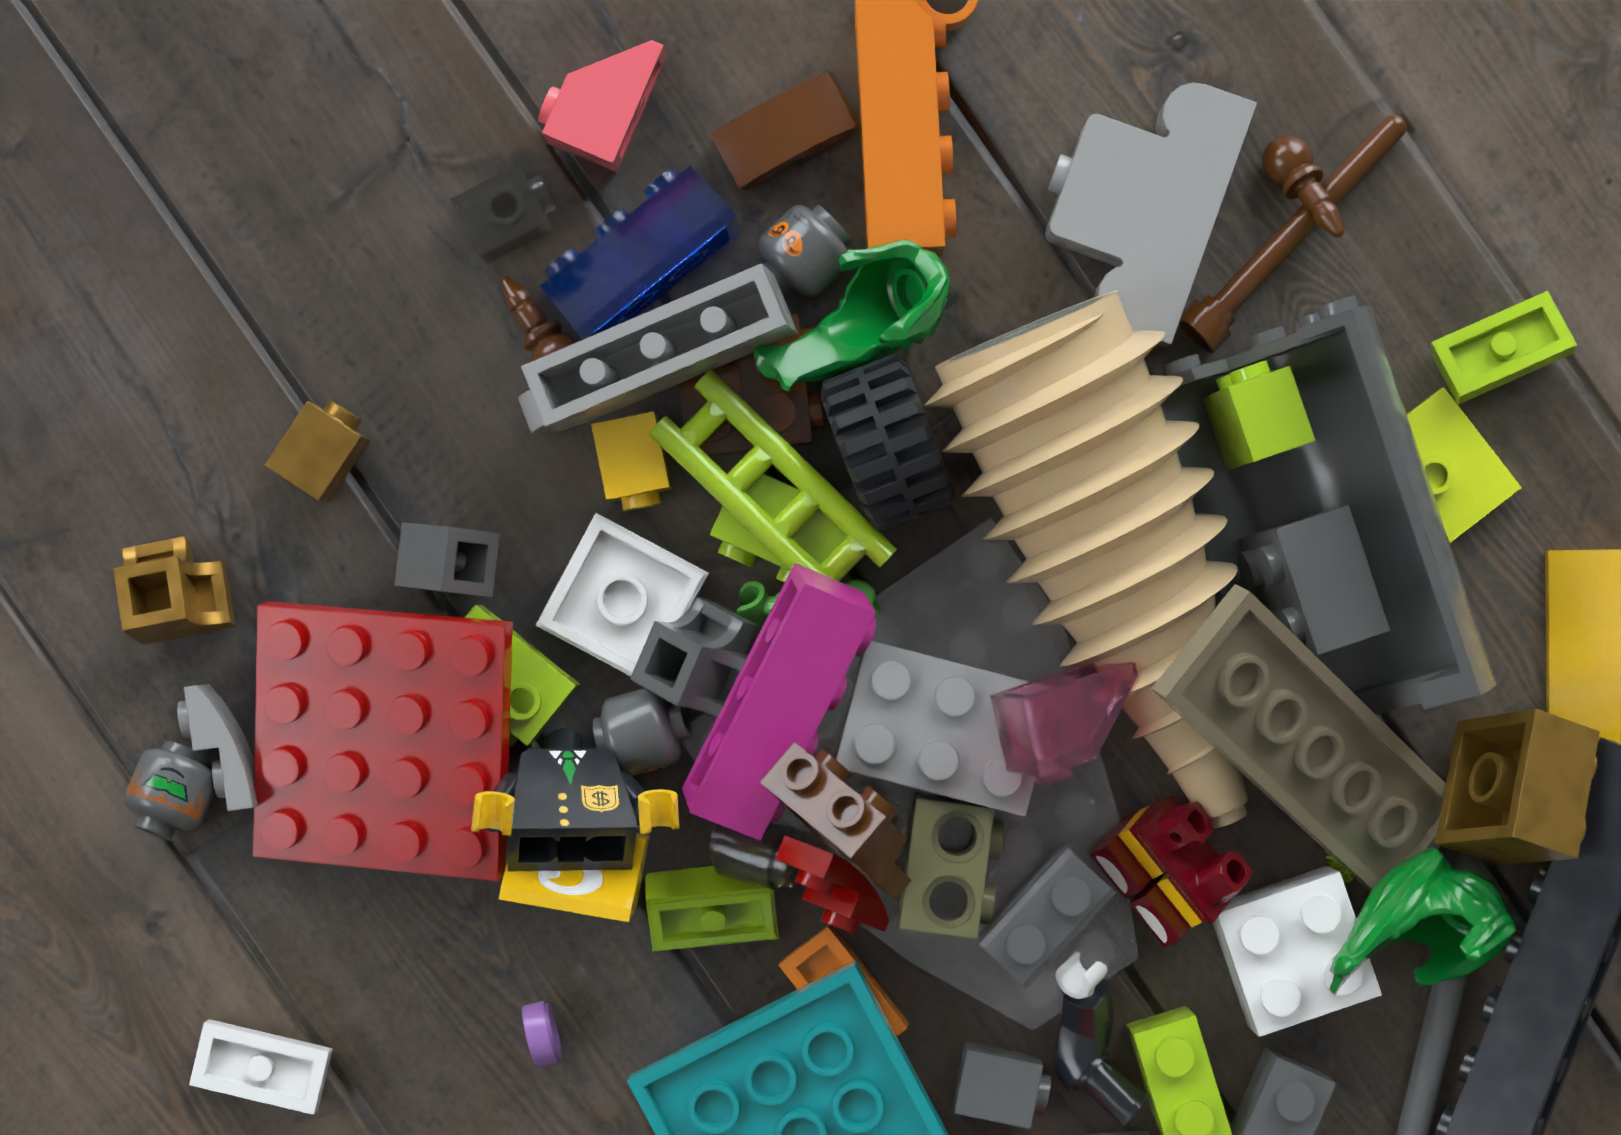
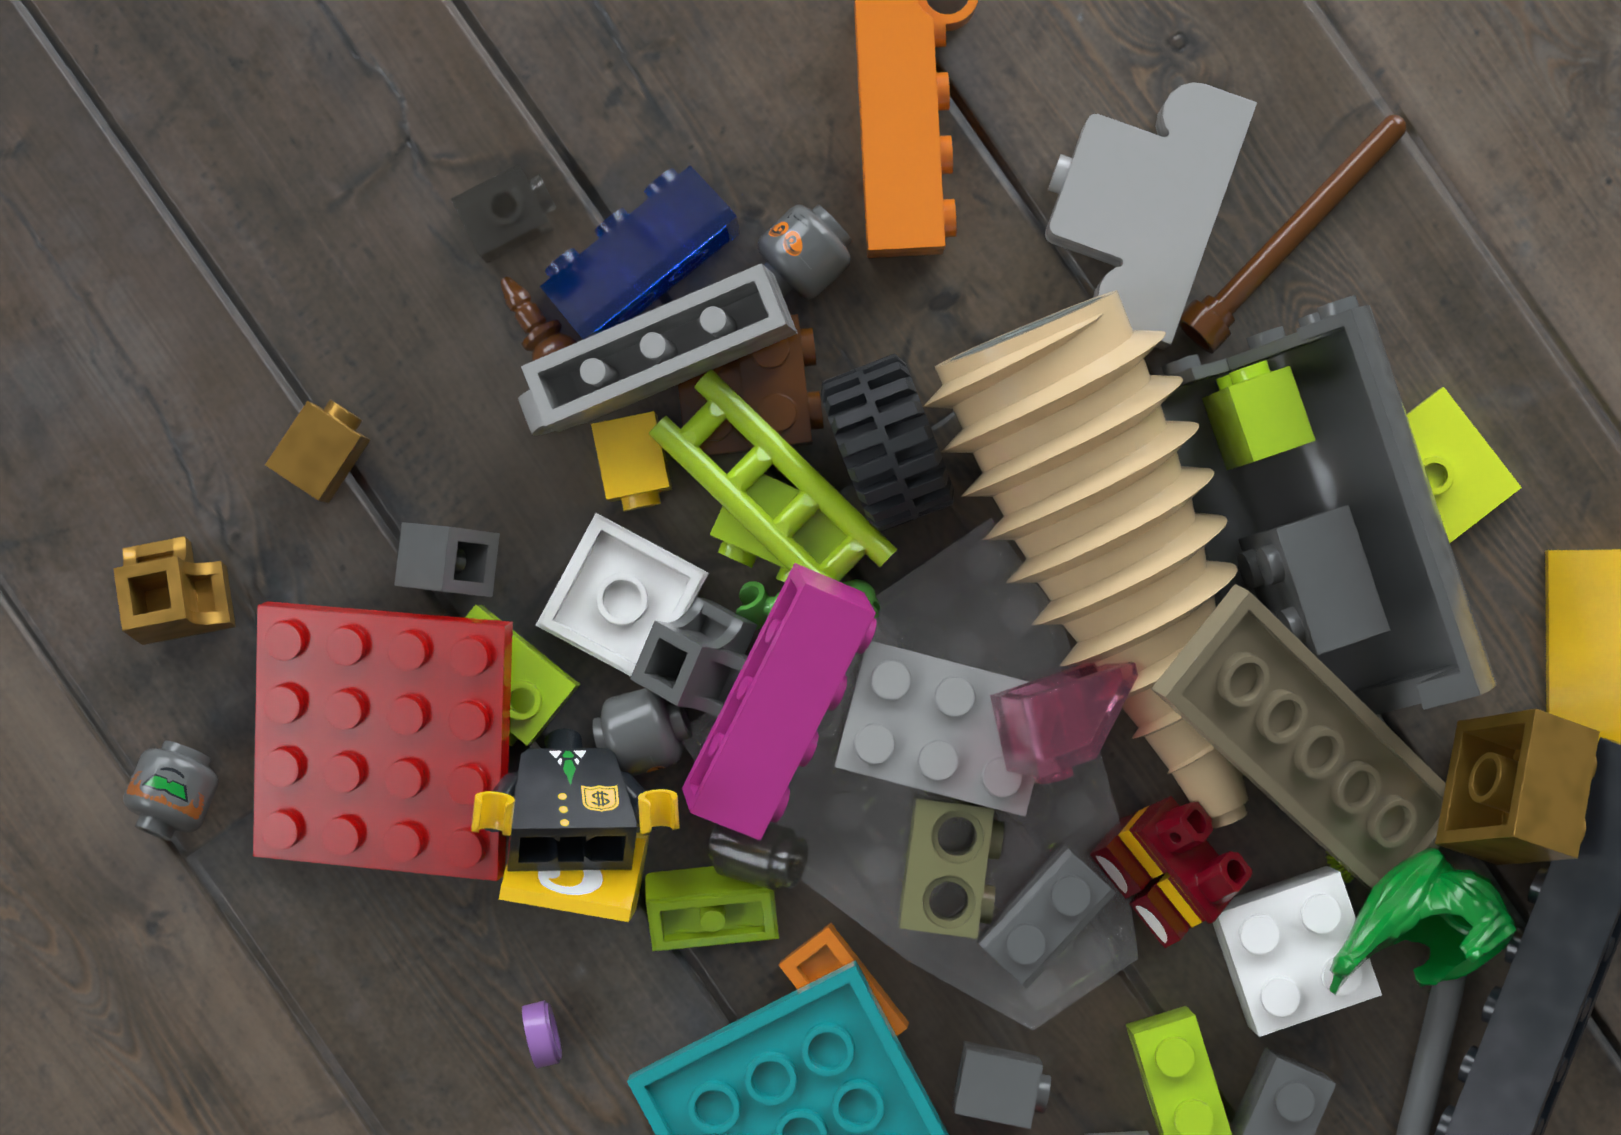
(212, 725): light grey slope -> none
(260, 1066): white plate -> none
(602, 105): coral slope -> none
(785, 129): reddish brown slope -> none
(834, 886): red slope -> none
(847, 821): reddish brown plate -> none
(885, 308): green hair -> none
(1085, 1035): black arm -> none
(1290, 164): reddish brown bar -> none
(1502, 347): lime plate -> none

